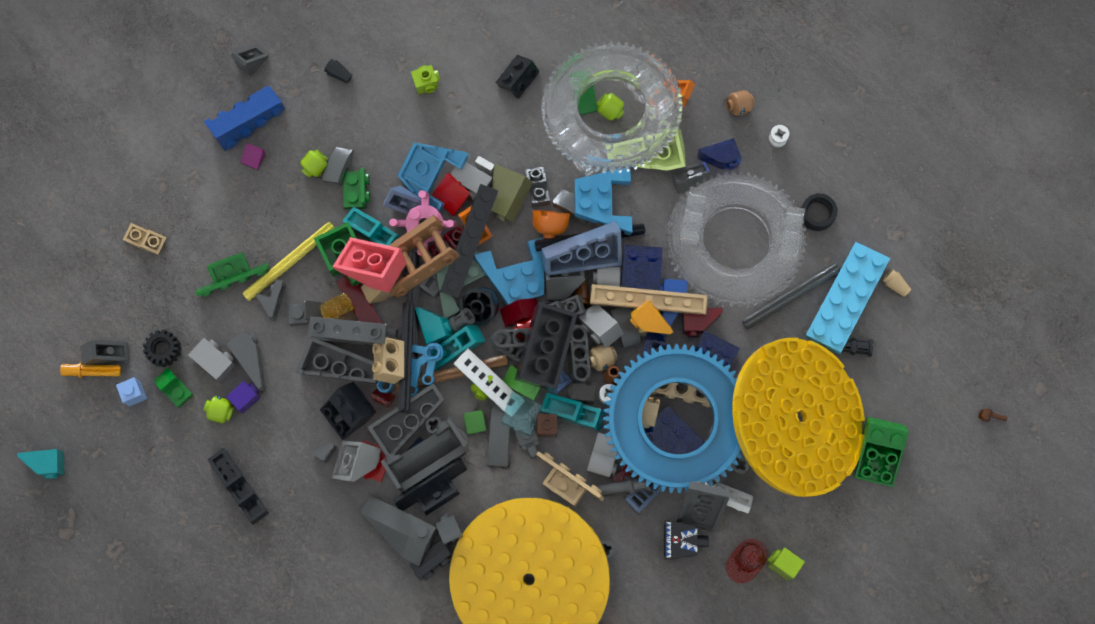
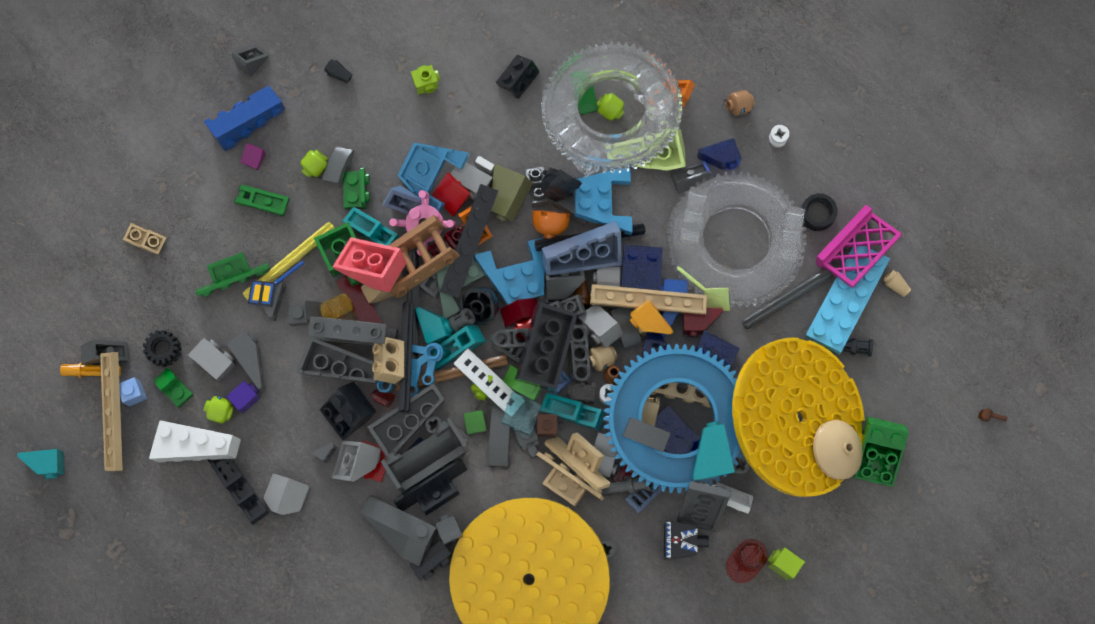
(111, 411): none -> tan tile
(183, 443): none -> white wedge
(262, 200): none -> green plate
(263, 292): none -> piece
(285, 495): none -> light grey slope
(558, 184): none -> black helmet
(581, 458): none -> tan bracket
(646, 434): none -> dark grey slope
(713, 453): none -> teal slope
(724, 292): none -> yellowish green piece
(837, 449): none -> tan dish
(848, 234): none -> dark pink fence

